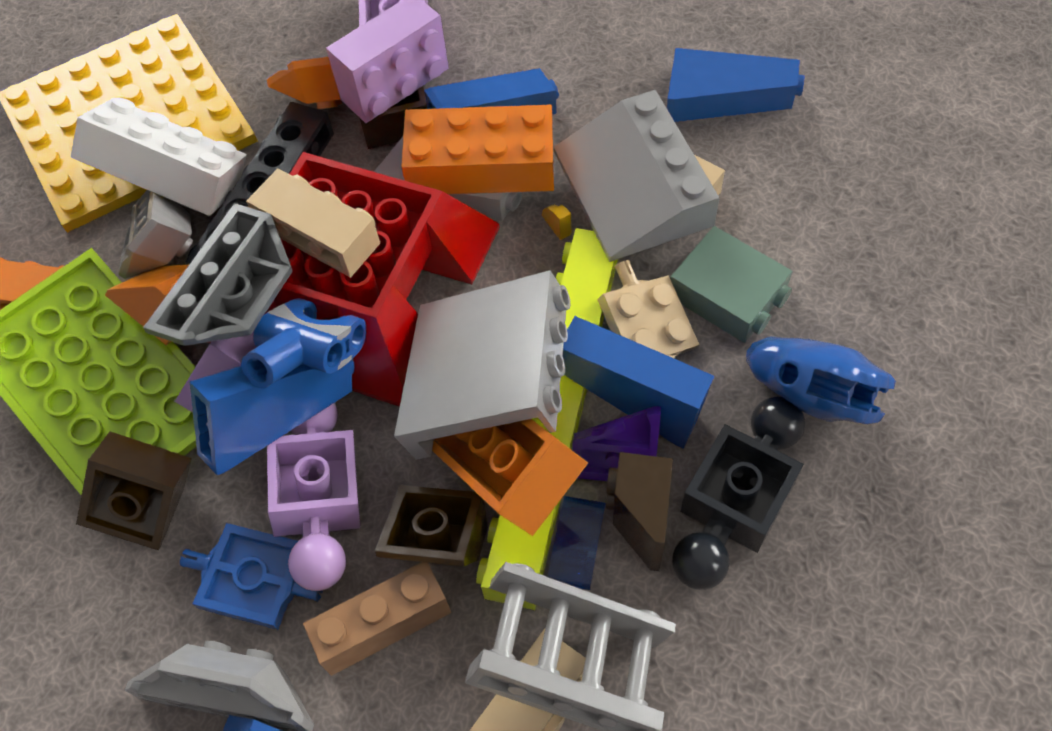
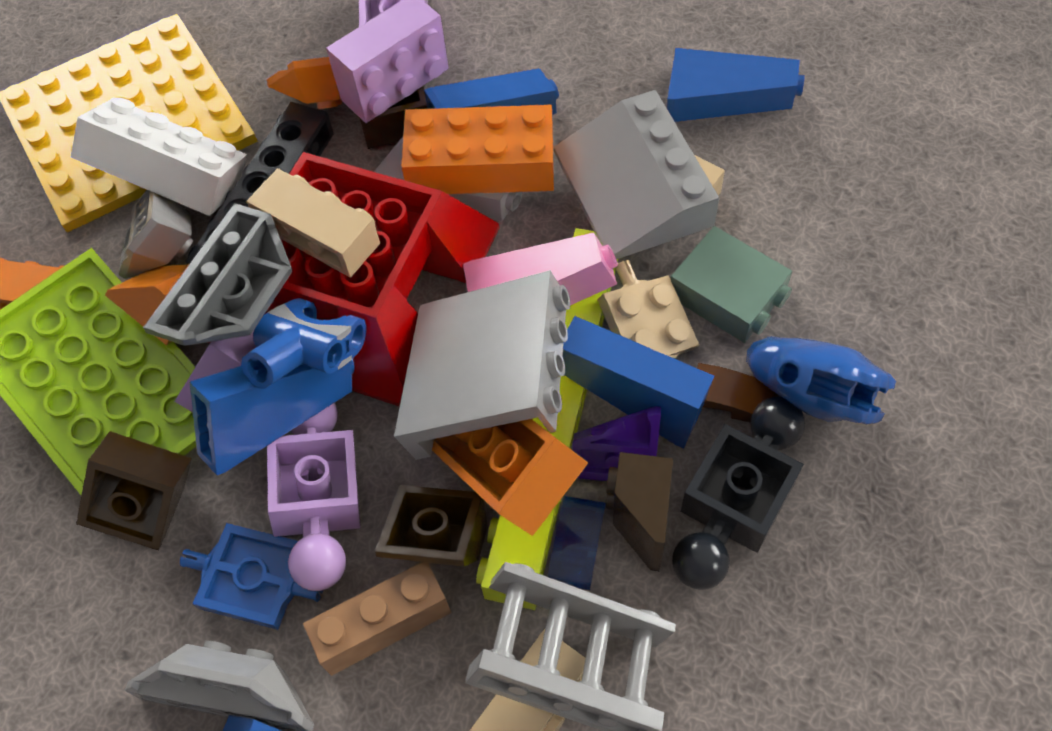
(558, 219): yellow tile -> none
(575, 262): none -> bright pink slope
(734, 392): none -> reddish brown slope

